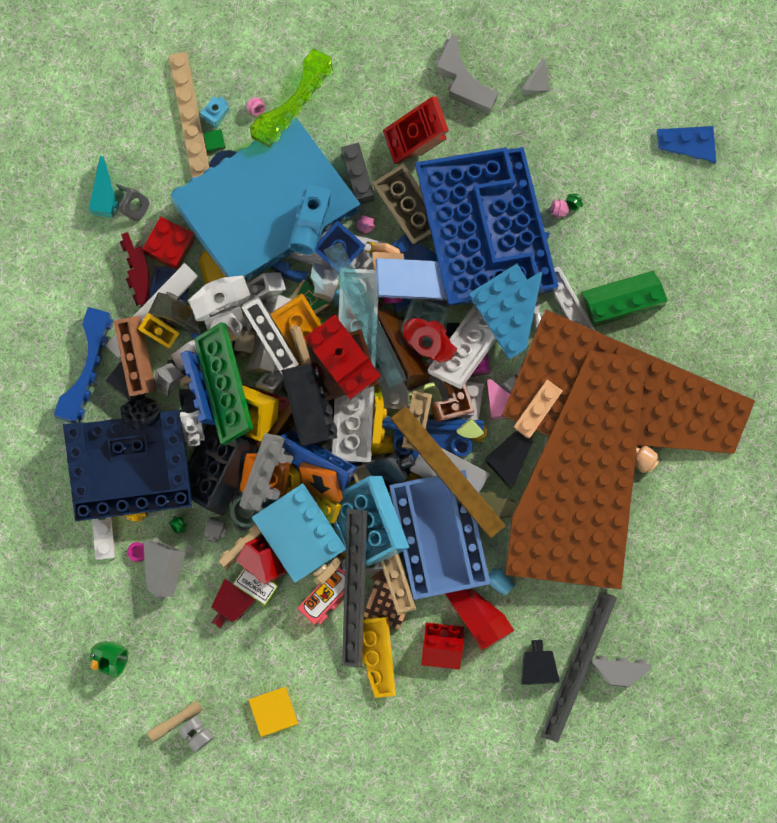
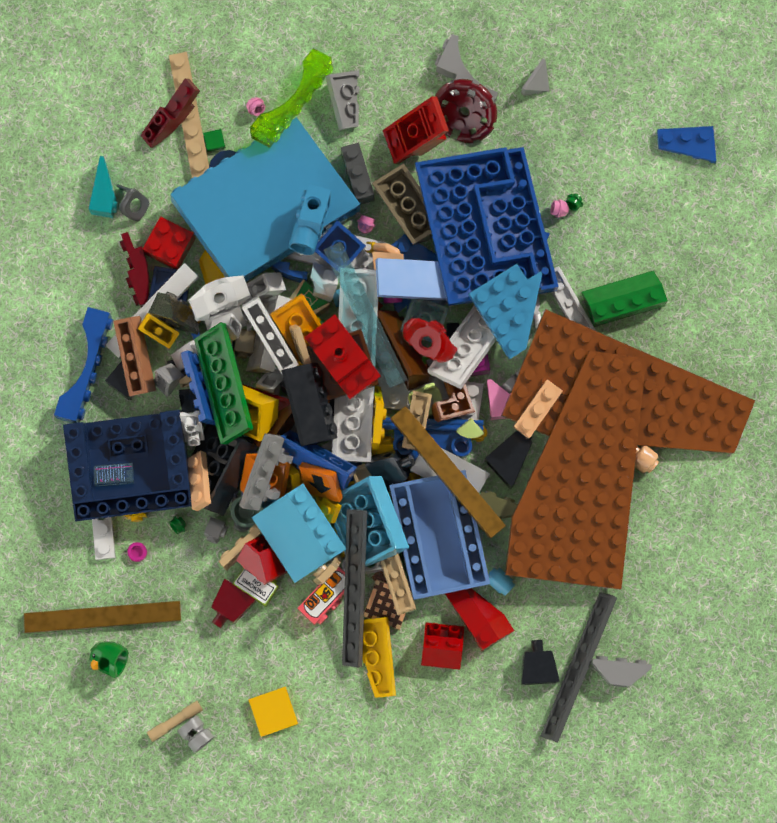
(102, 617): none -> pearl gold tile
(113, 474): none -> clear light blue tile
(140, 412): black tile -> none
(162, 568): light grey slope -> none
(170, 117): none -> dark red slope
(199, 481): none -> light nougat plate
(215, 117): medium azure brick -> none
(343, 94): none -> light grey wing
(475, 106): none -> dark red plate

